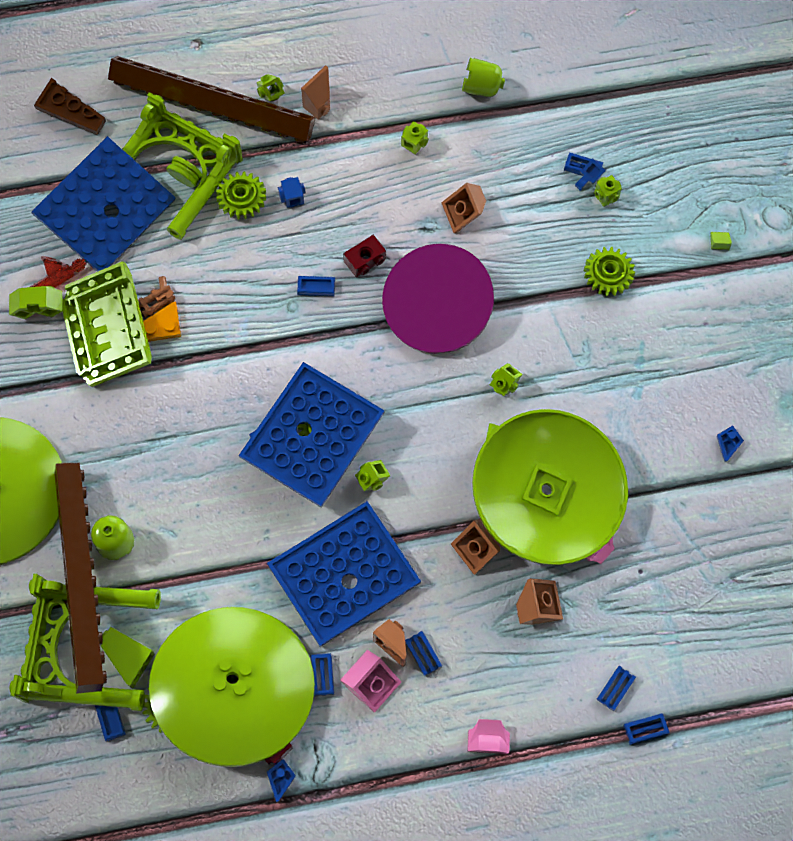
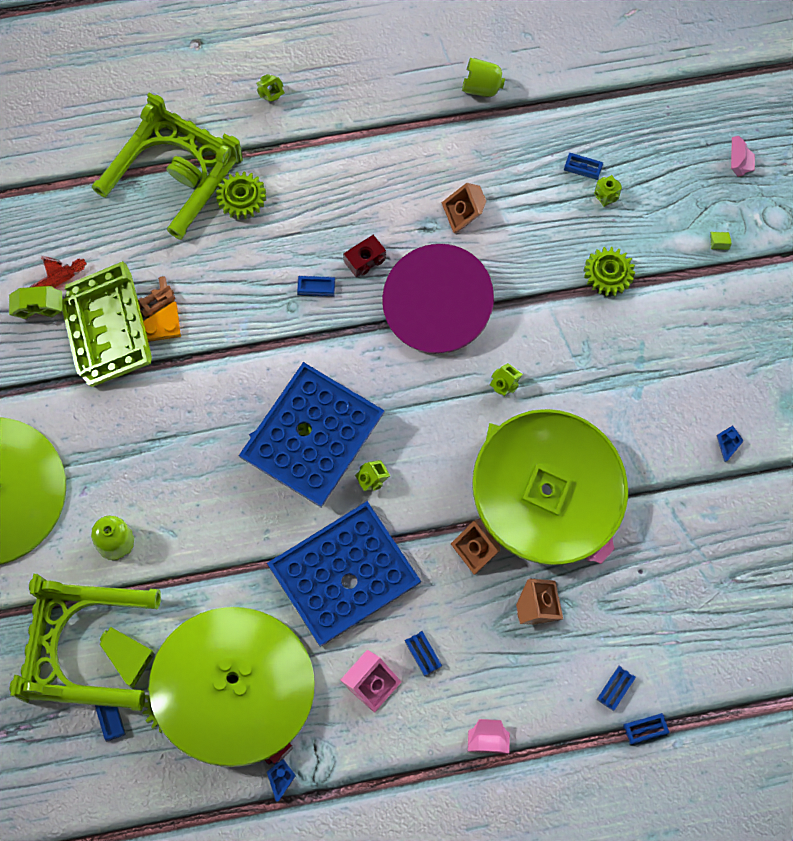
(63, 105): reddish brown wing -> none
(78, 203): blue plate -> none
(79, 579): reddish brown brick -> none
(211, 98): reddish brown brick -> none
(291, 192): blue brick -> none
(317, 94): nougat slope -> none
(324, 692): blue tile -> none
(392, 640): nougat slope -> none
(414, 137): lime brick -> none
(590, 173): blue plate -> none
(741, 157): none -> bright pink slope

